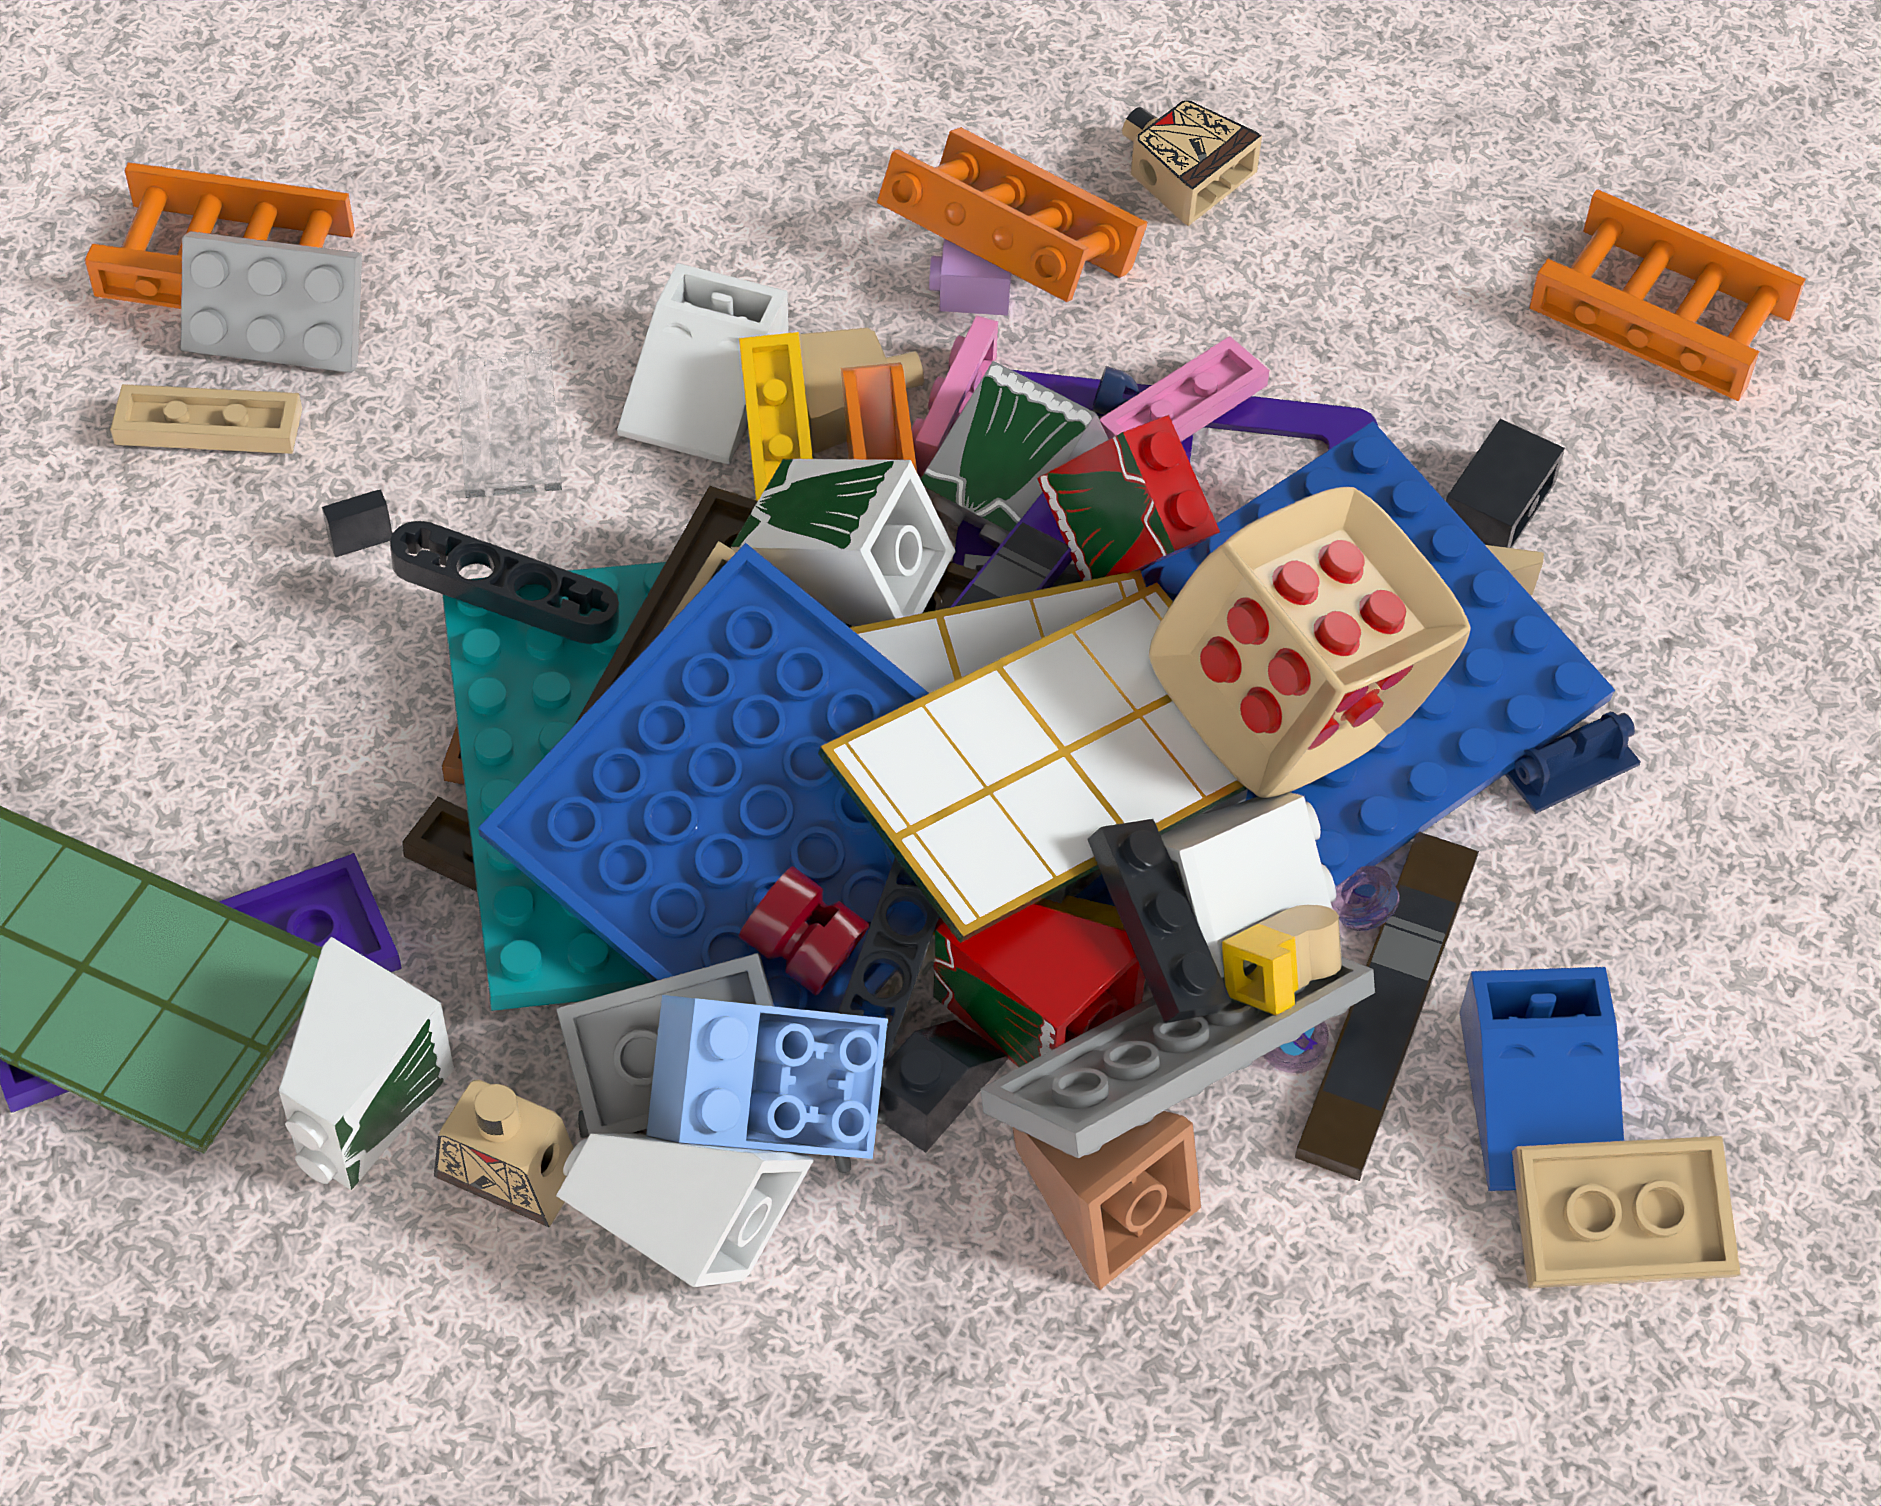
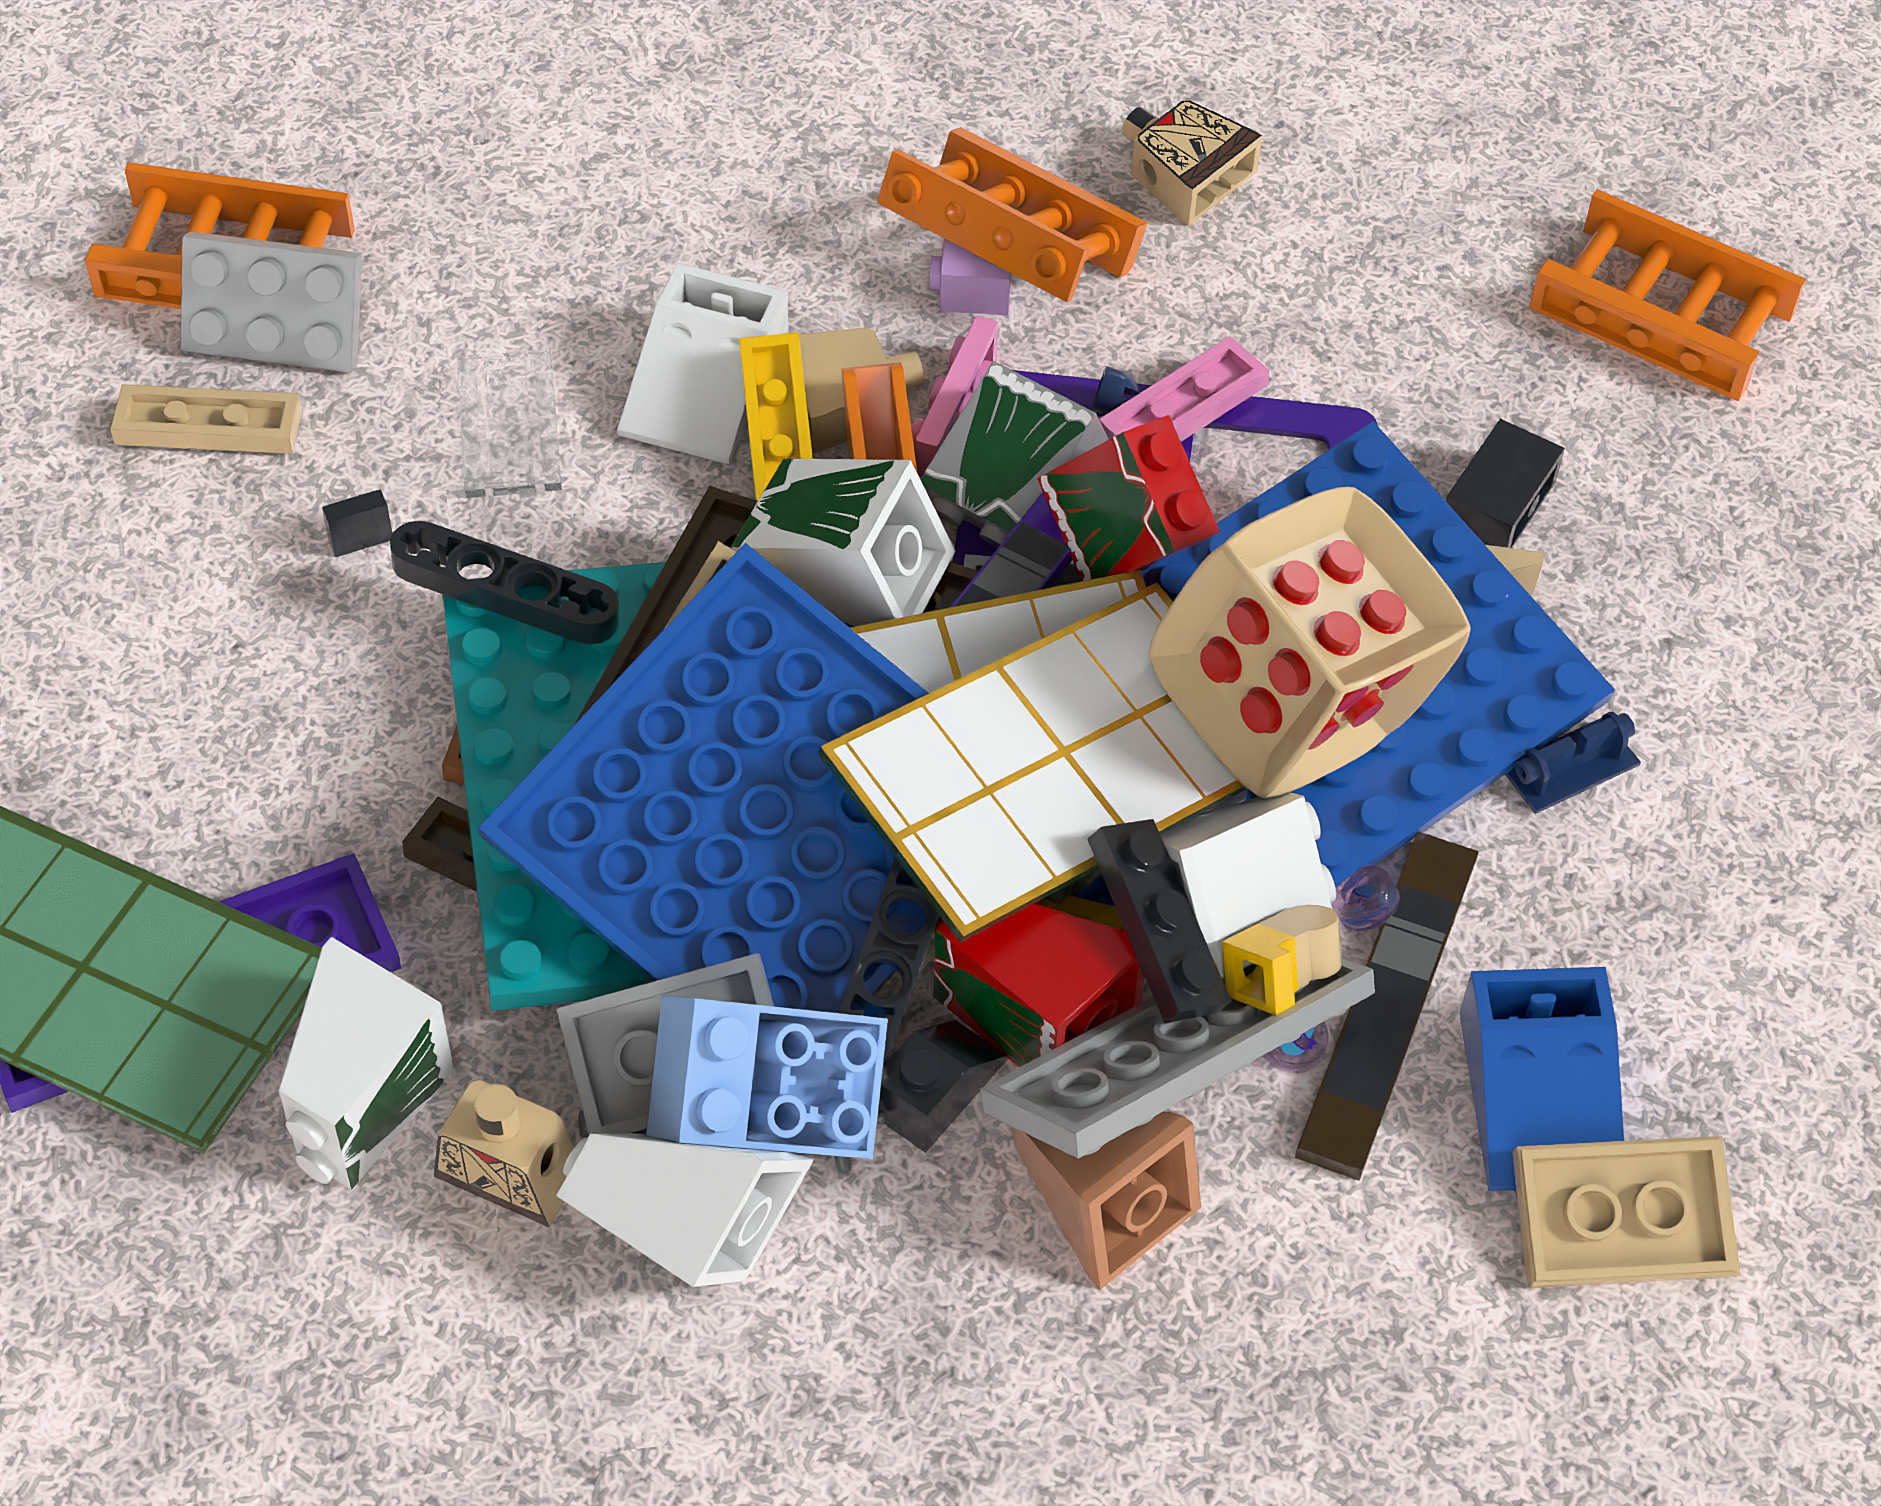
(803, 930): dark red wheel -> none

